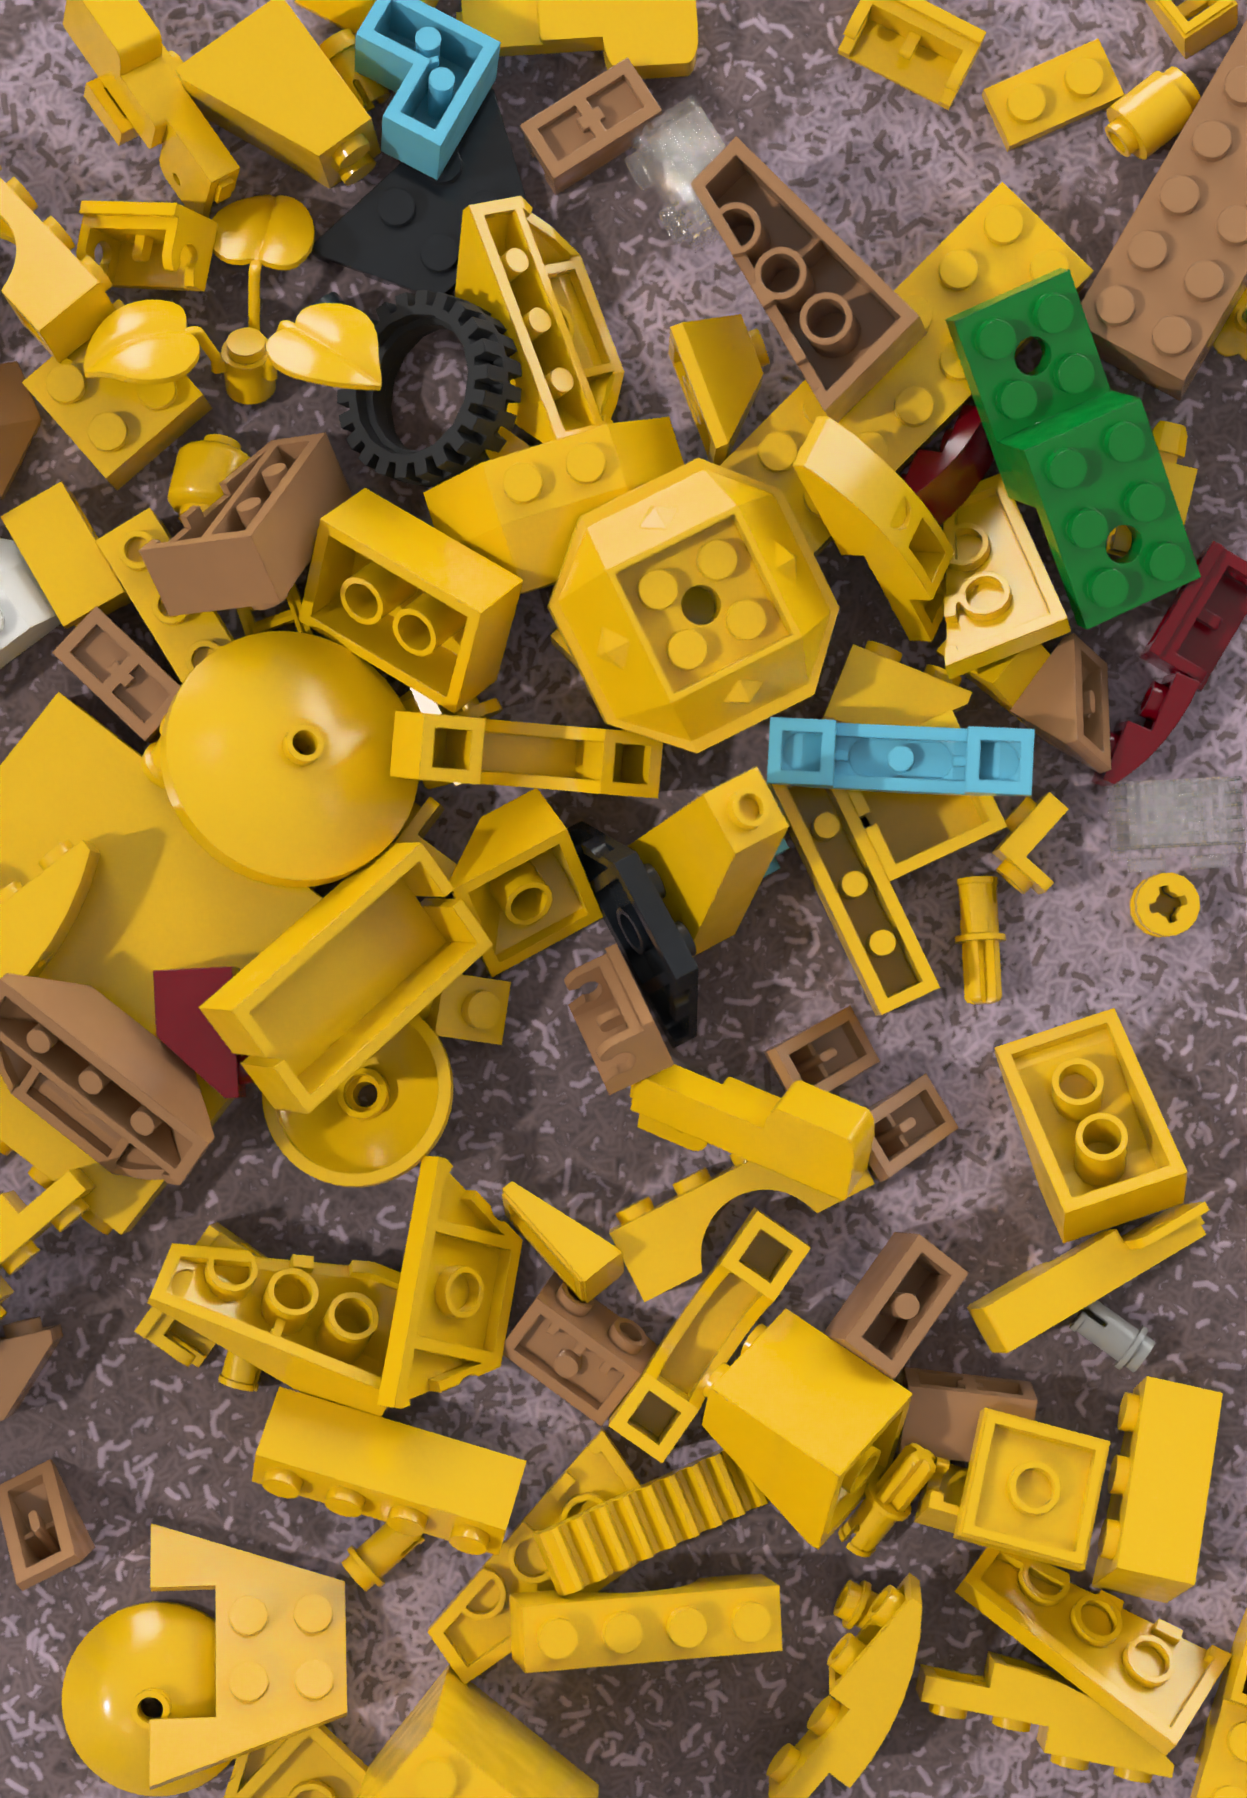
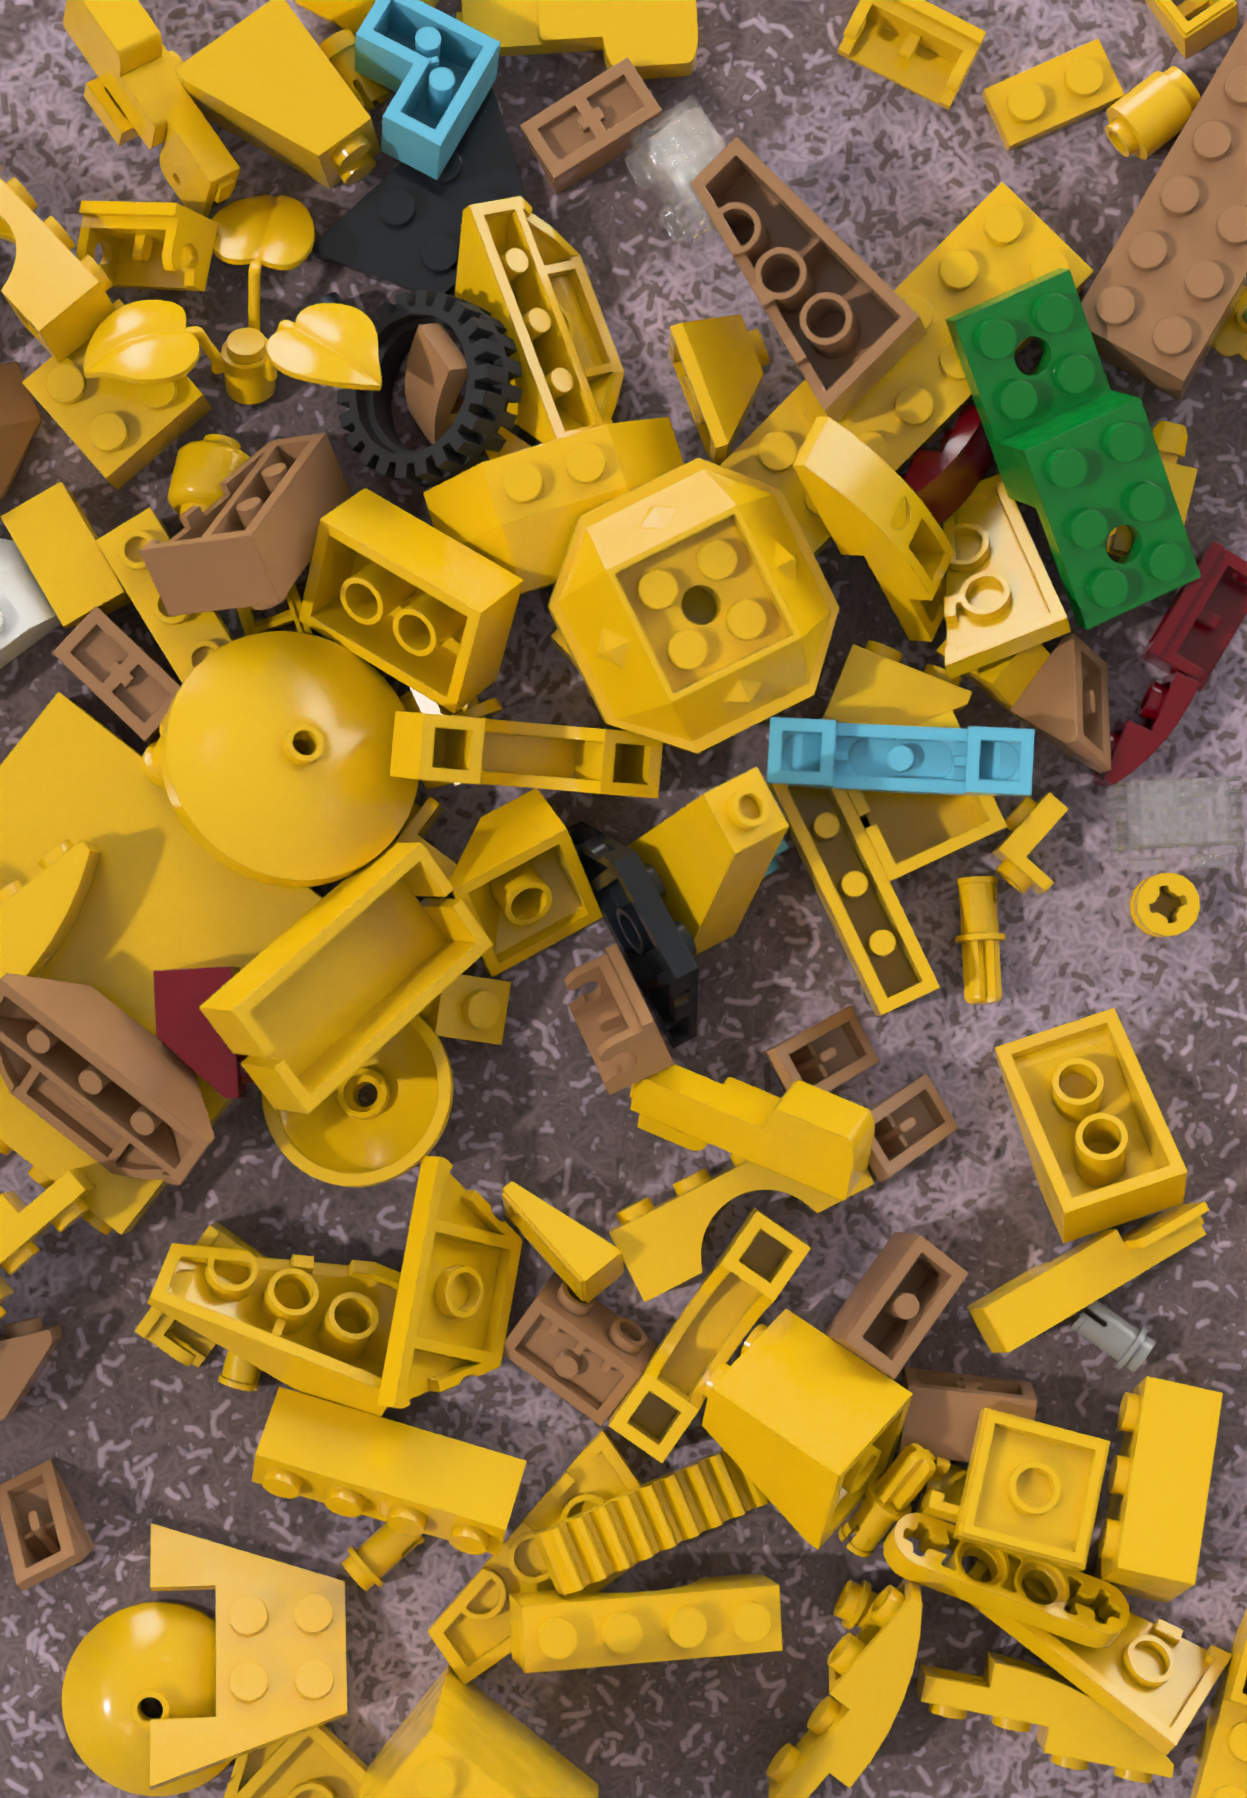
(434, 380): none -> medium nougat slope
(1005, 1590): none -> yellow beam

